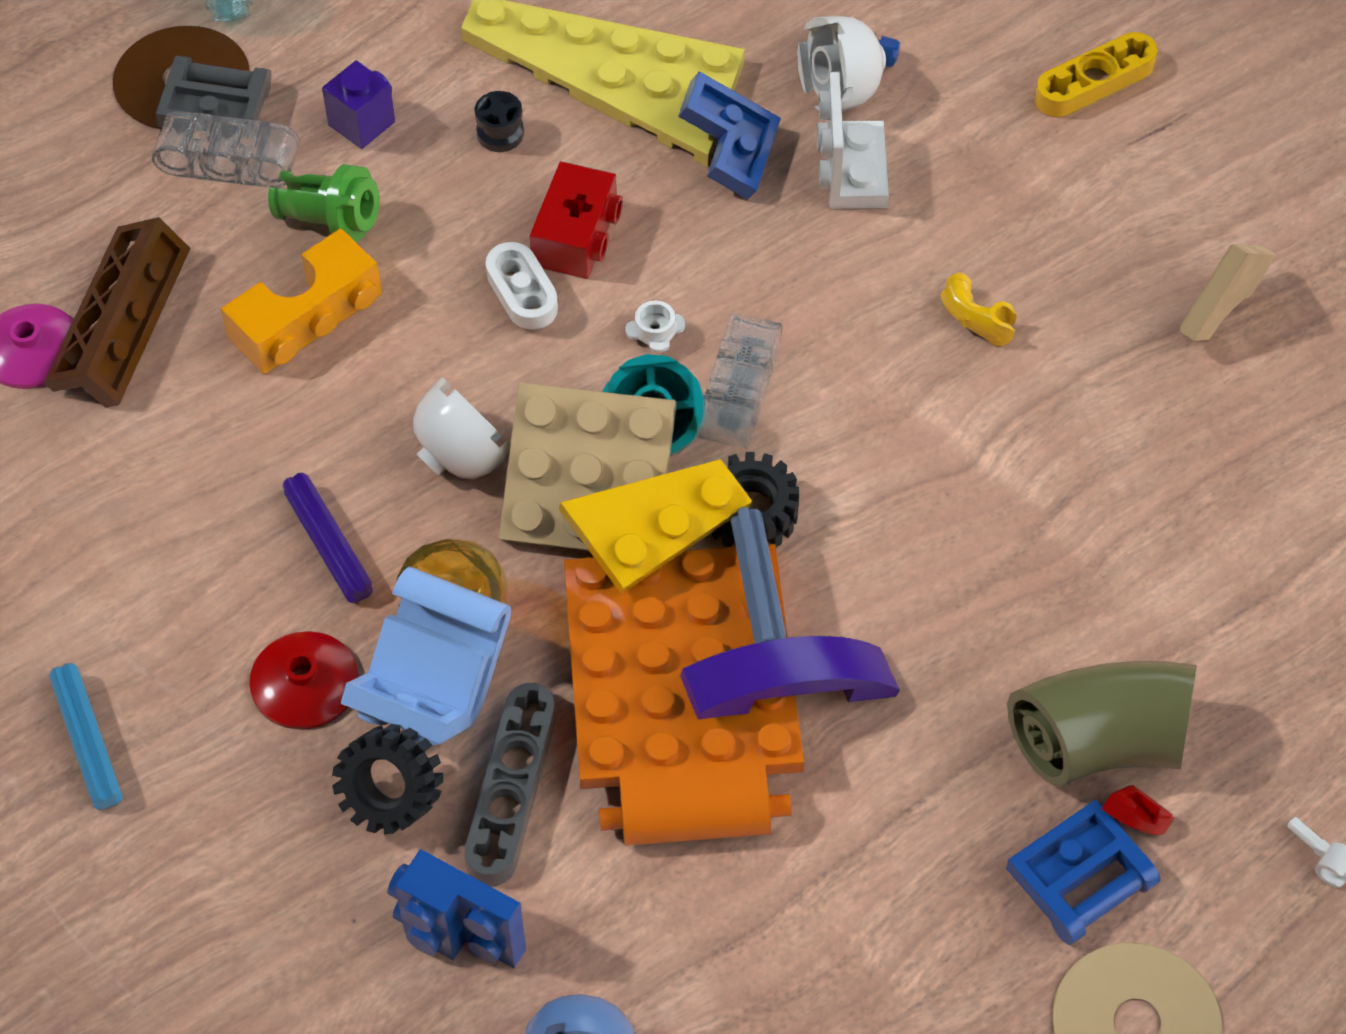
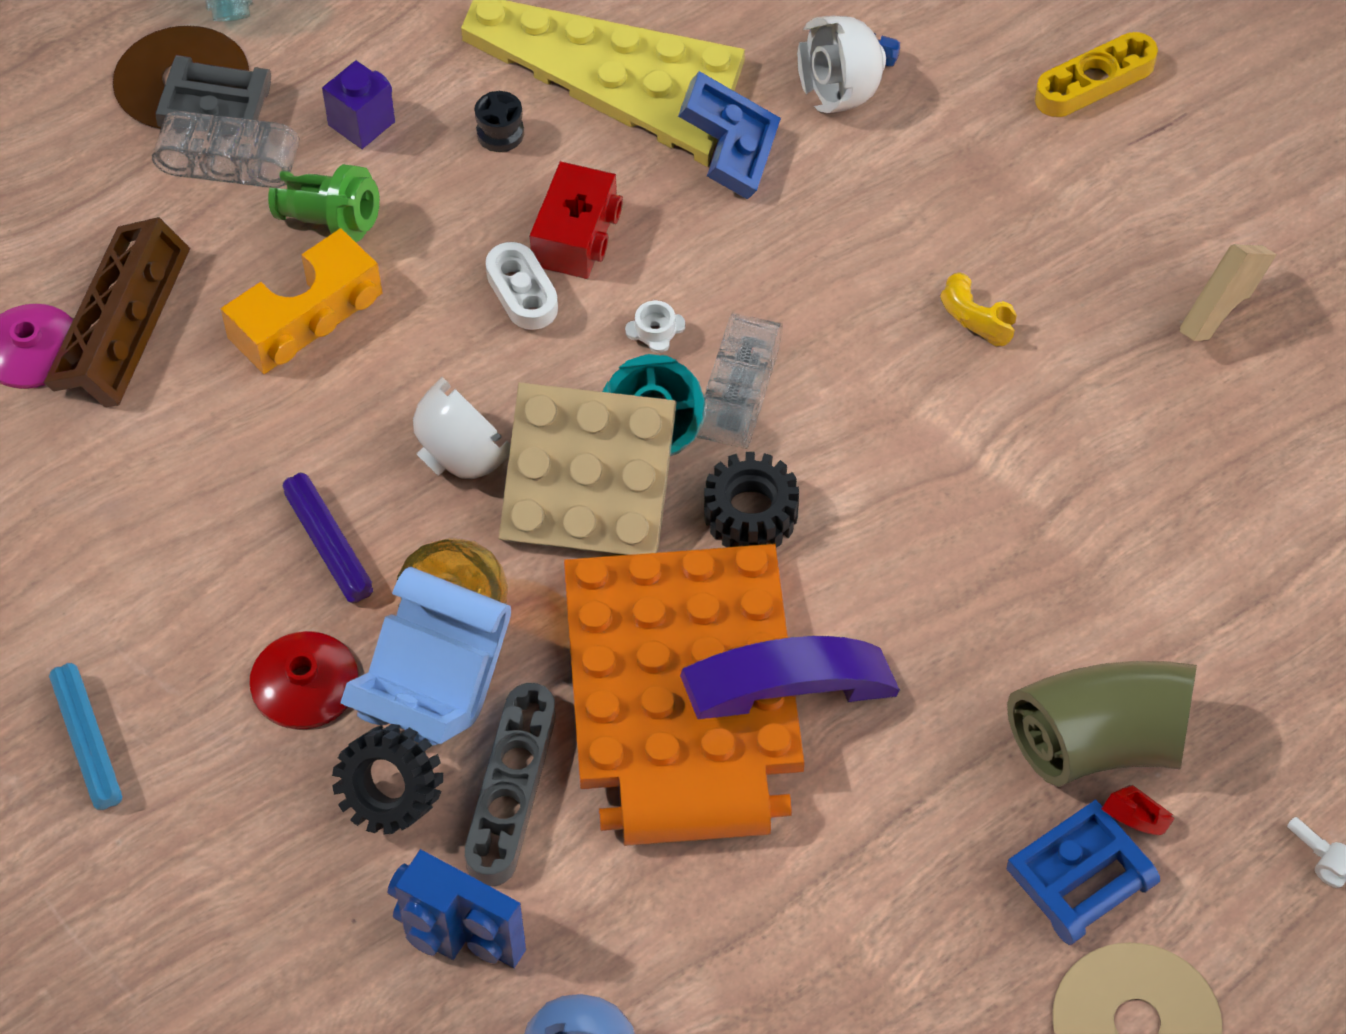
(654, 519): yellow wing -> none
(757, 575): sand blue axle -> none
(854, 155): white bracket -> none

